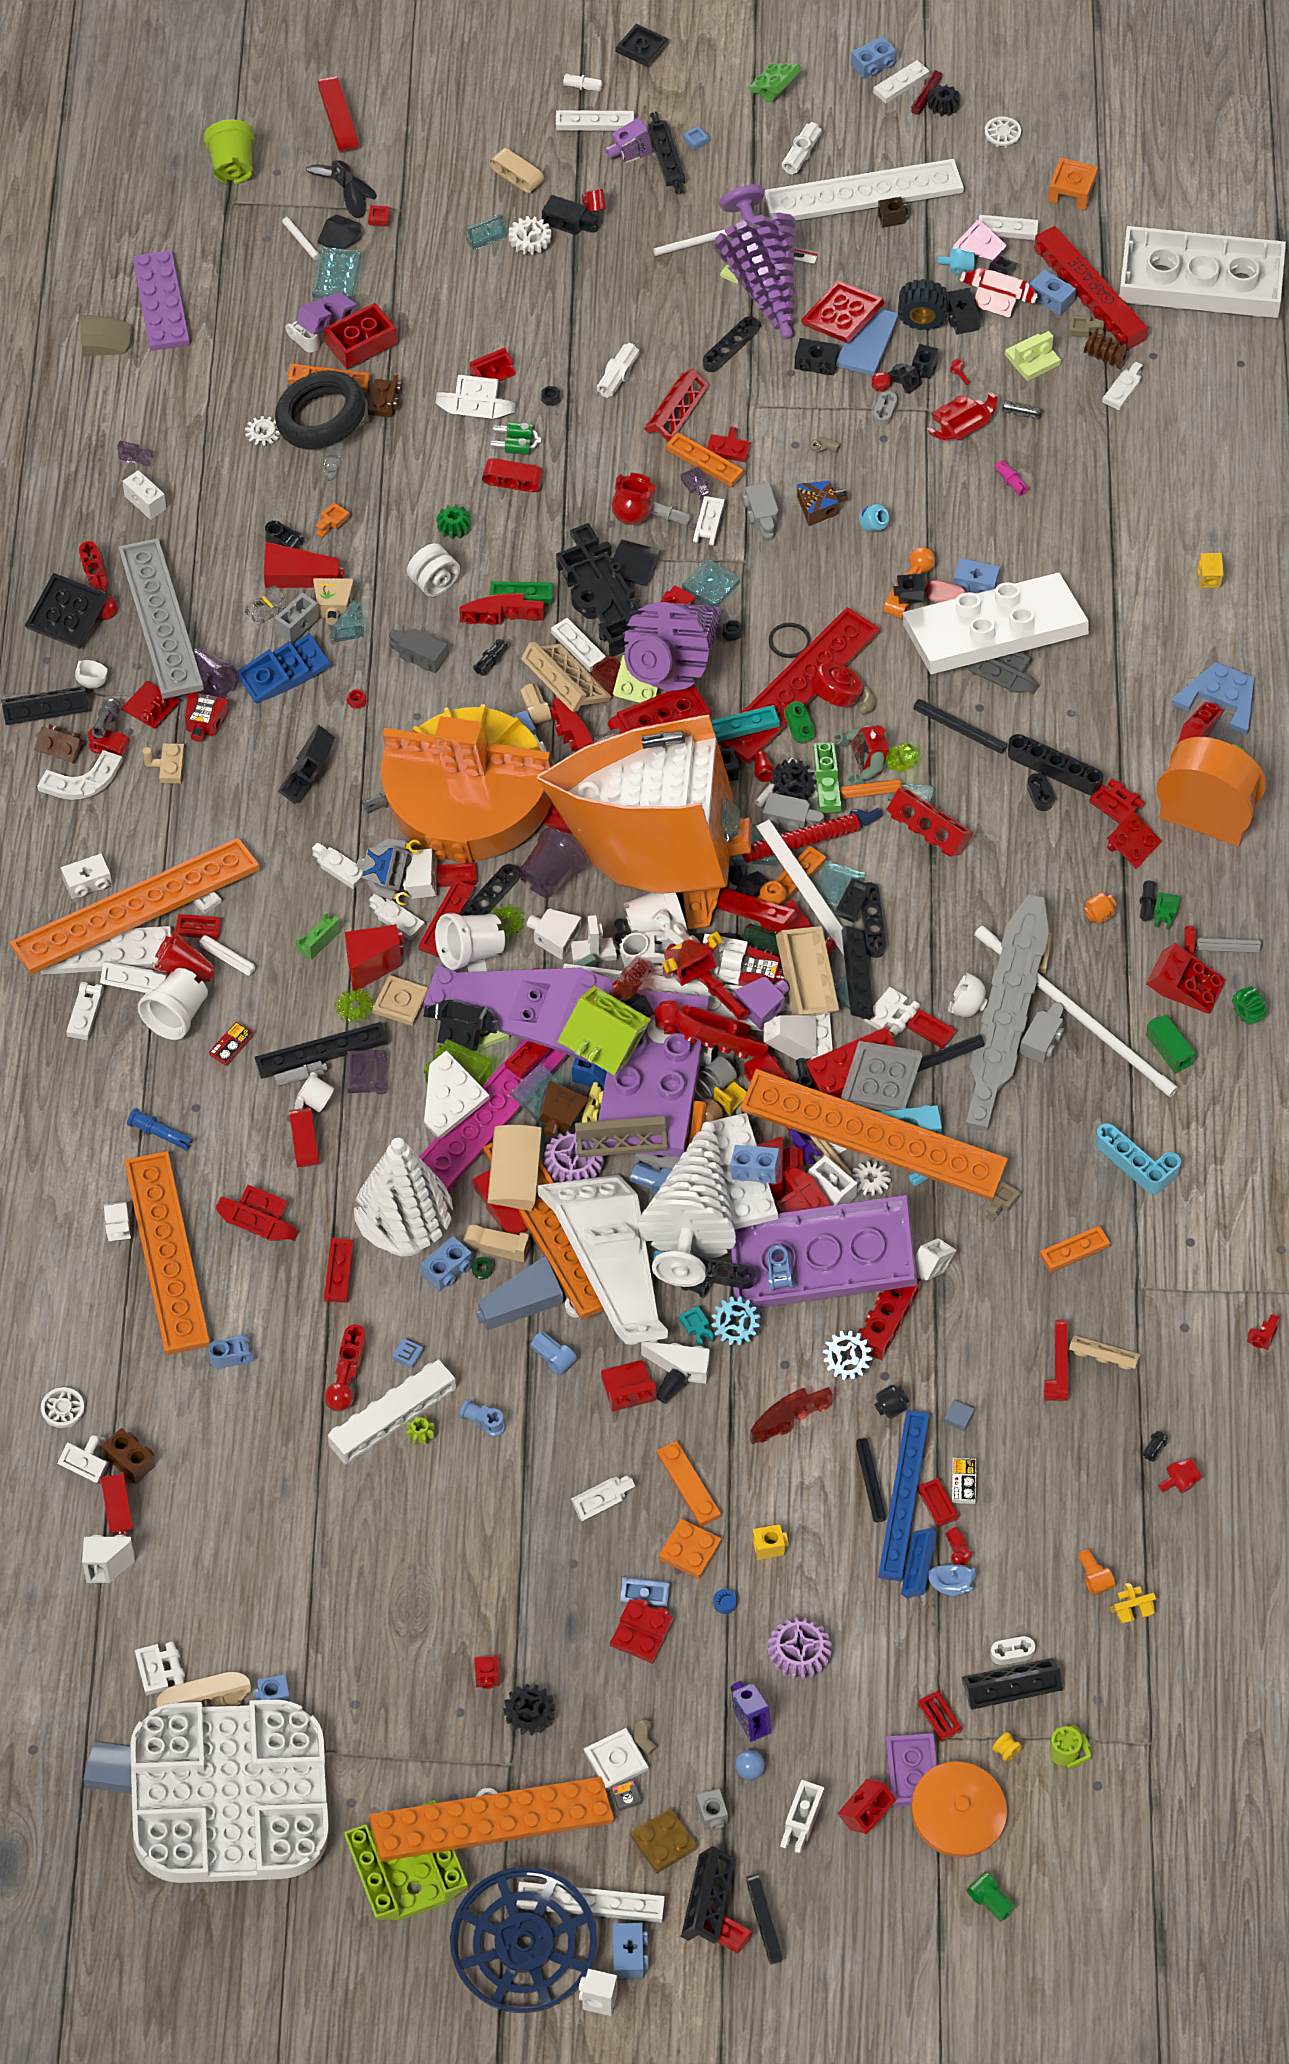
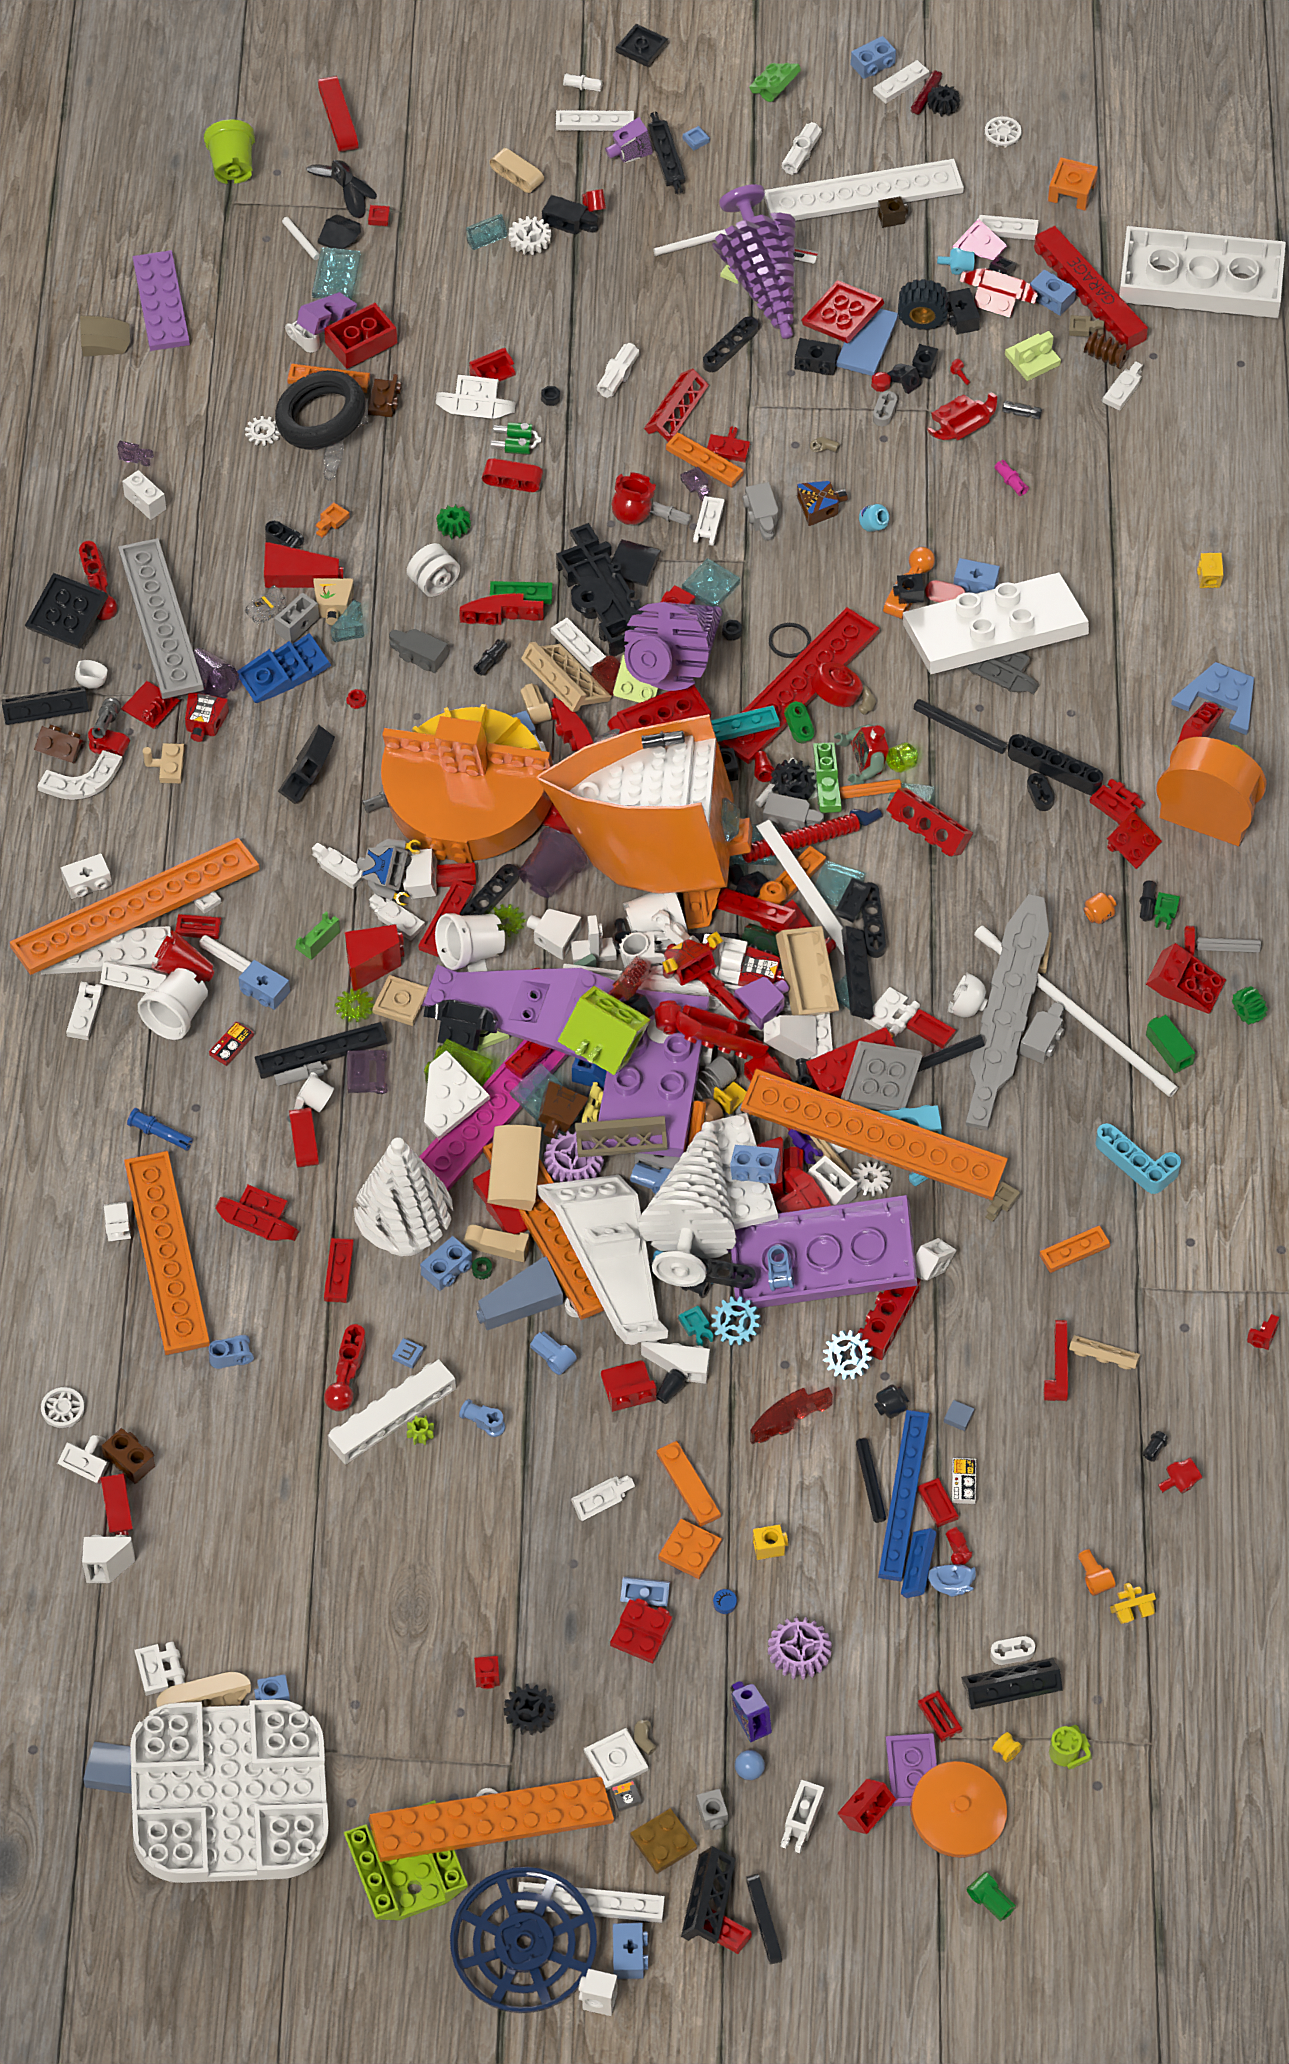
(264, 985): none -> medium blue brick

